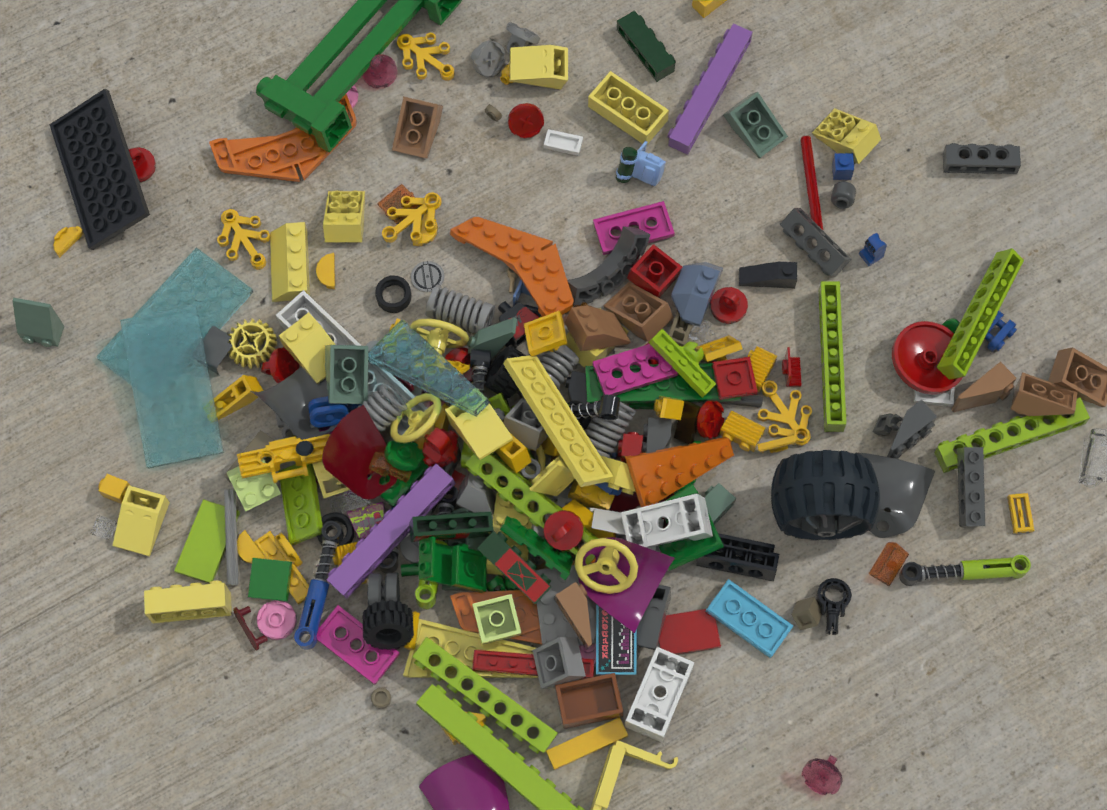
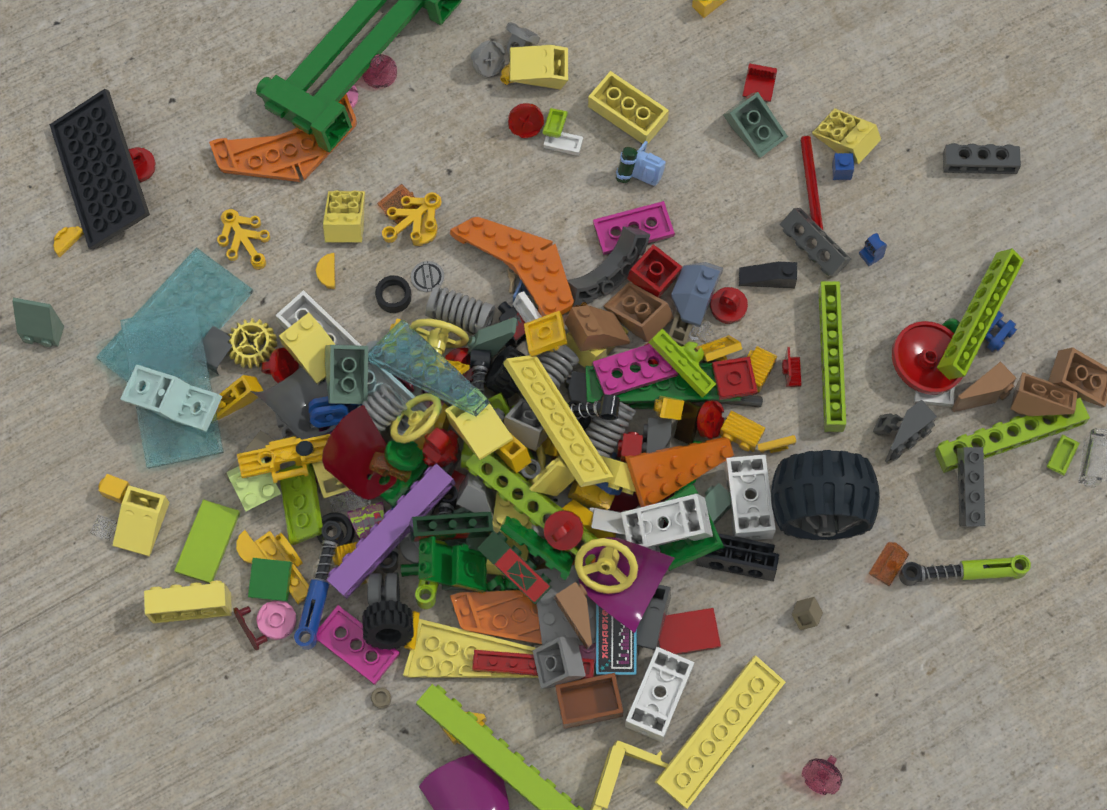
(171, 398): none -> light aqua bracket
(231, 537): light grey axle -> none
(289, 261): light yellow slope -> none
(416, 127): medium nougat slope -> none
(424, 54): yellow plant -> none
(429, 649): lime brick -> none
(493, 113): dark tan tile -> none
(496, 619): yellowish green brick -> none
(525, 308): none -> white tile
(555, 123): none -> lime tile
(586, 743): yellow tile -> none
(646, 46): dark green brick -> none
(709, 89): medium lavender brick -> none
(720, 732): none -> light yellow plate
(749, 618): medium azure tile -> none
(751, 517): none -> white plate
(760, 80): none -> red piece
(786, 416): yellow plant -> none
(833, 608): black pin -> none
(843, 195): dark grey head -> none
(901, 489): dark grey piece -> none
(1022, 529): yellow tile -> none
(1063, 455): none -> lime tile

